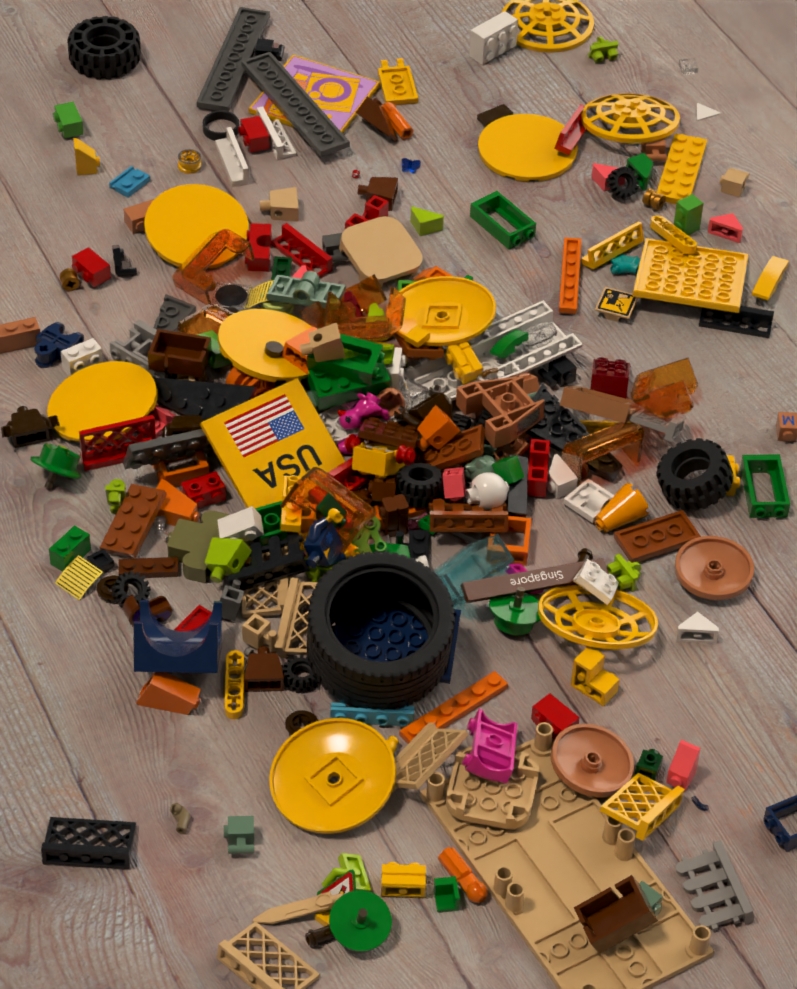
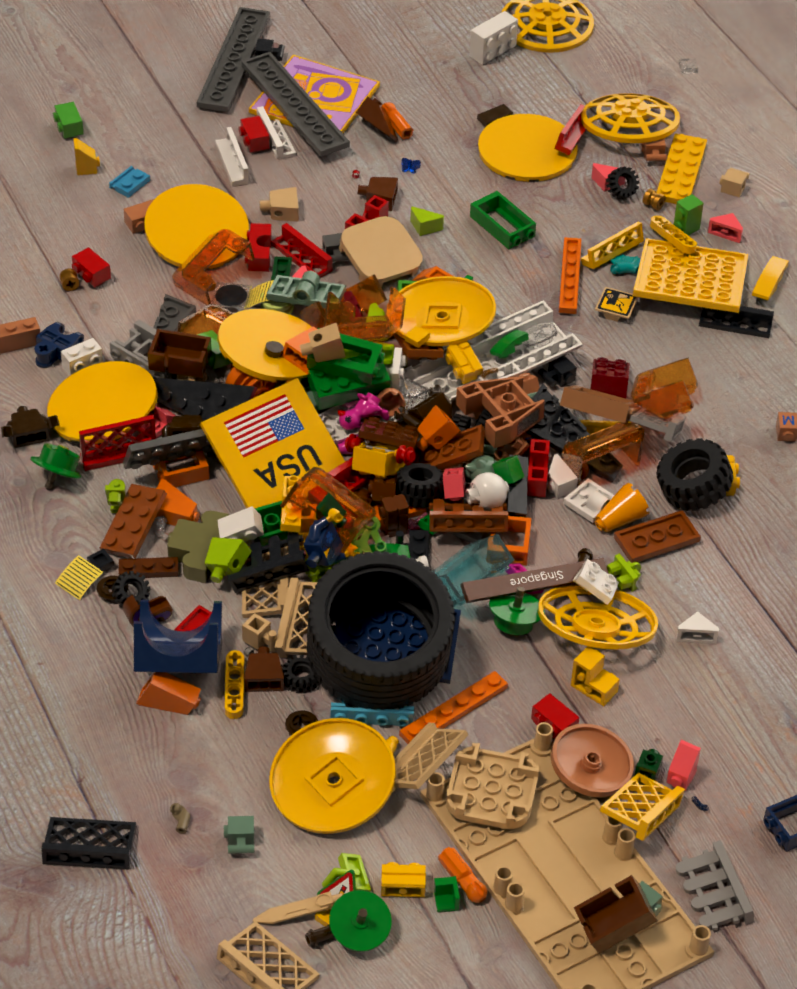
(68, 547): green brick -> none
(104, 47): black tyre -> none
(118, 257): black plate -> none
(189, 161): yellow wheel -> none
(205, 489): red brick -> none
(219, 115): black tyre -> none
(231, 600): dark grey brick -> none
(397, 83): yellow tile -> none
(491, 748): dark pink piece -> none
(601, 48): lime hips -> none
(643, 167): green slope -> none
(703, 111): white sticker -> none
(714, 567): nougat dish -> none
(773, 466): green piece -> none

